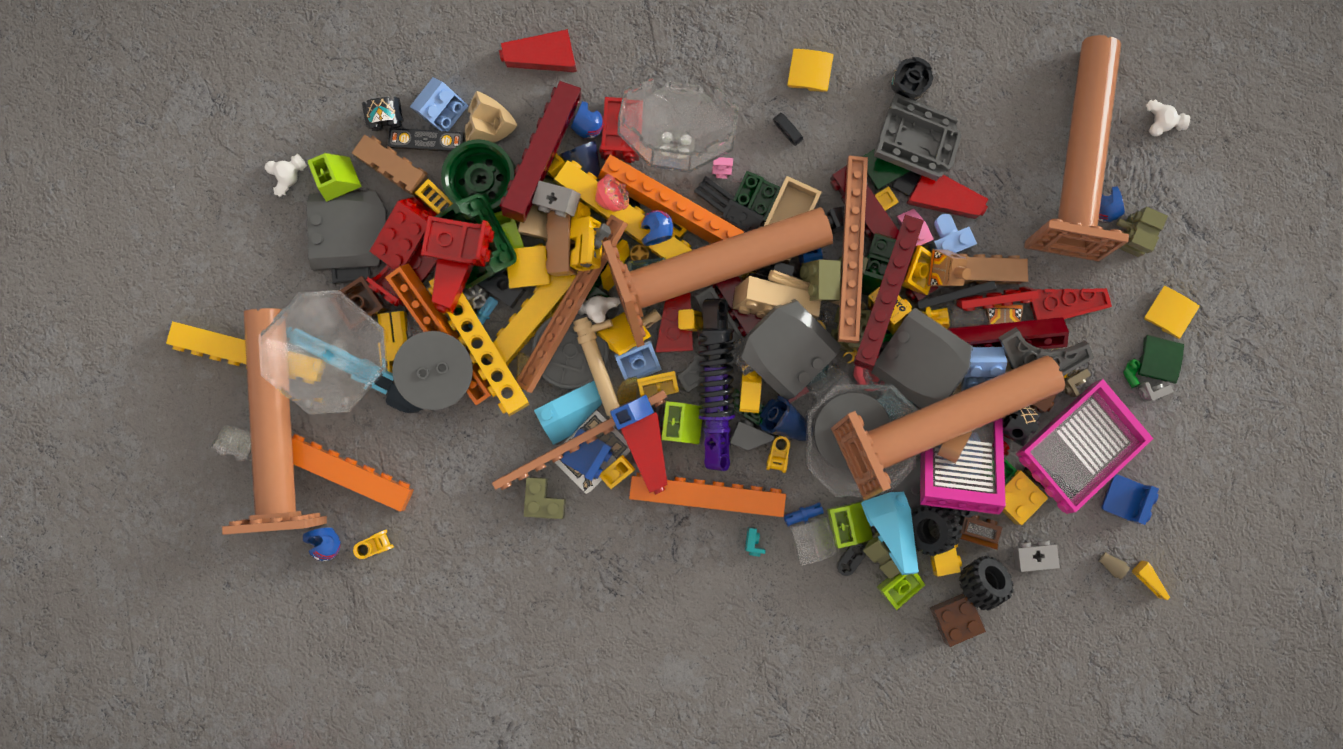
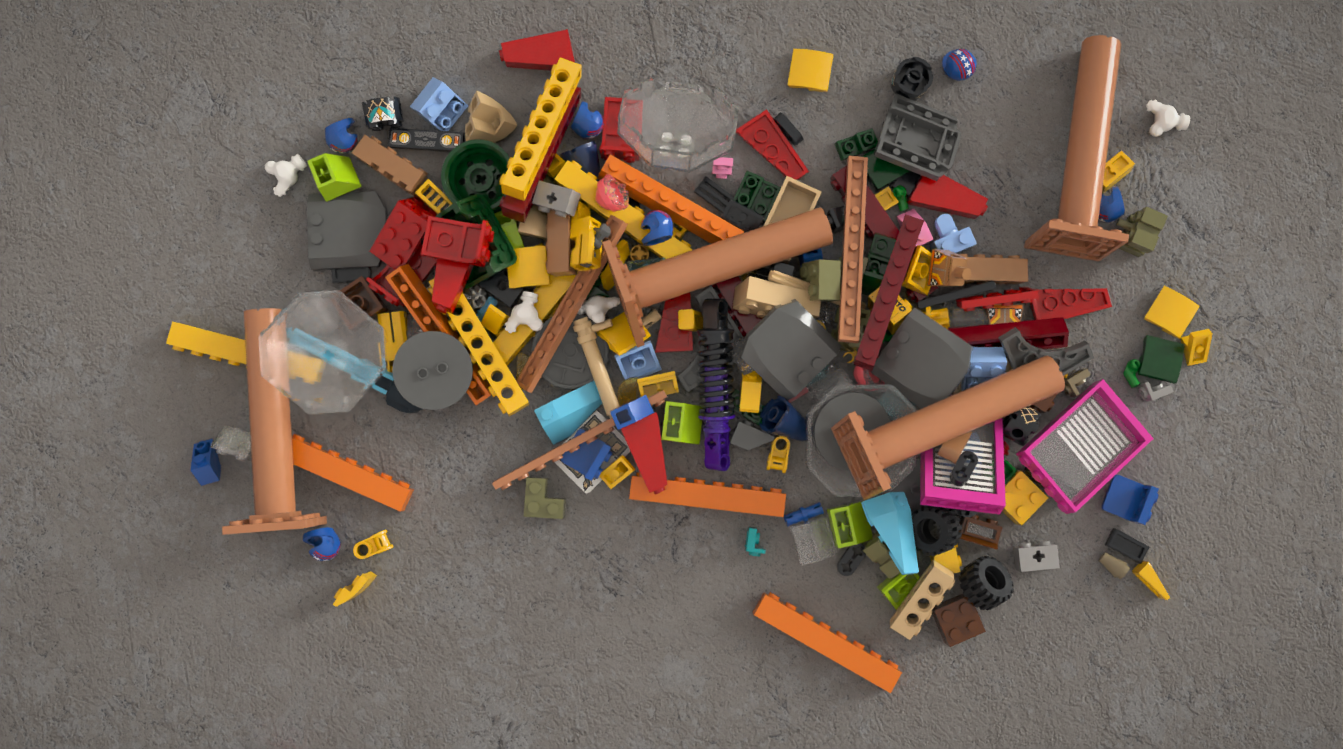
(205, 463): none -> blue slope
(338, 138): none -> blue helmet
(358, 586): none -> yellow slope
(494, 319): none -> yellow slope
(519, 186): none -> yellow brick
(525, 314): none -> white animal
(770, 142): none -> red wing
(827, 642): none -> orange brick
(857, 144): none -> dark green slope
(900, 193): none -> green arm
(933, 574): none -> tan brick
(959, 64): none -> blue helmet
(959, 466): none -> black beam
(1116, 169): none -> yellow hinge
(1127, 545): none -> black tile
(1197, 346): none -> yellow slope

